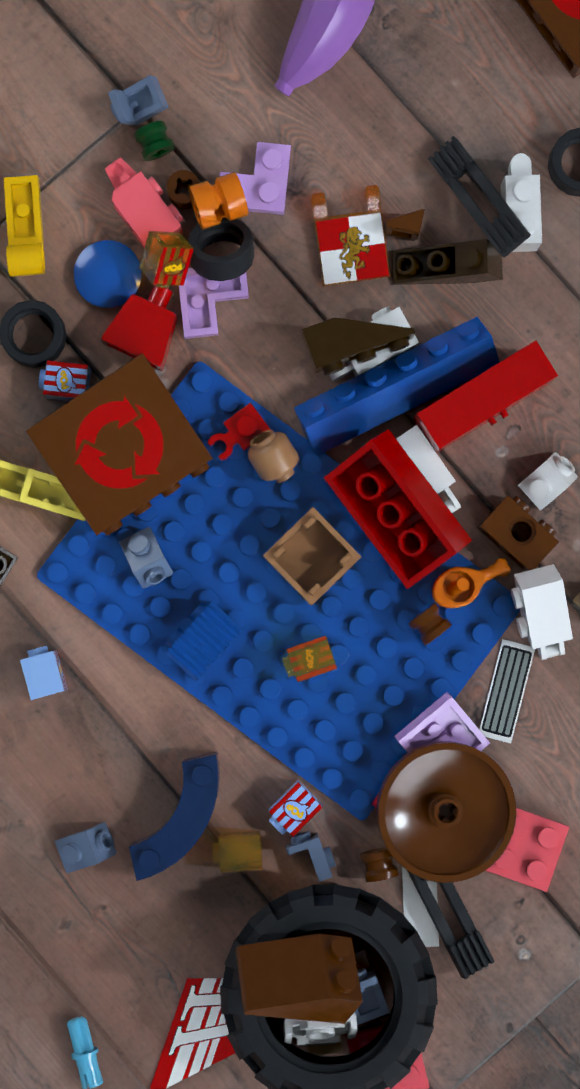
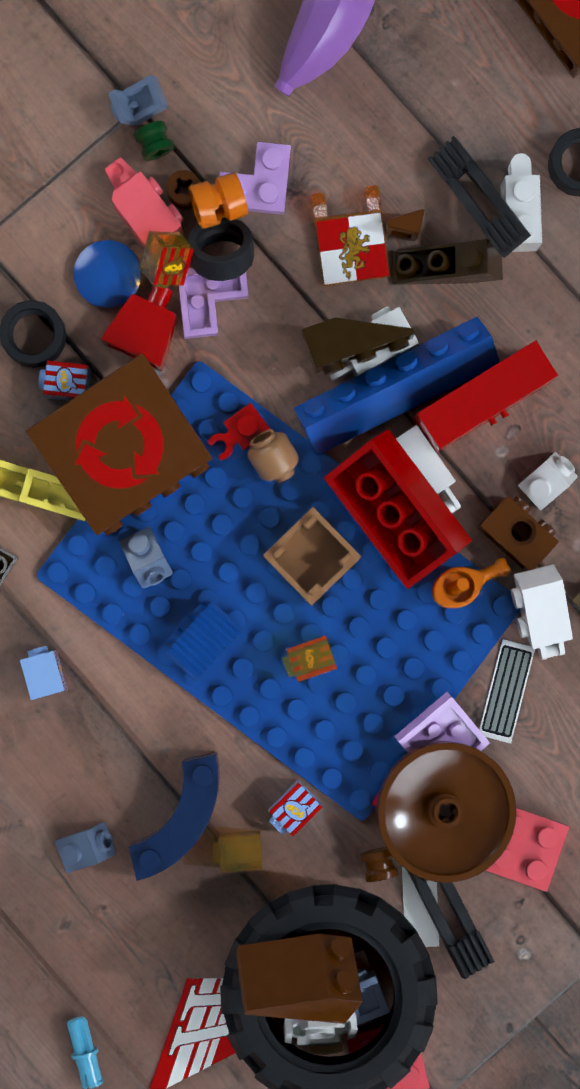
(24, 226): yellow plate -> none
(321, 857): sand blue bracket -> none
(430, 624): reddish brown wheel -> none

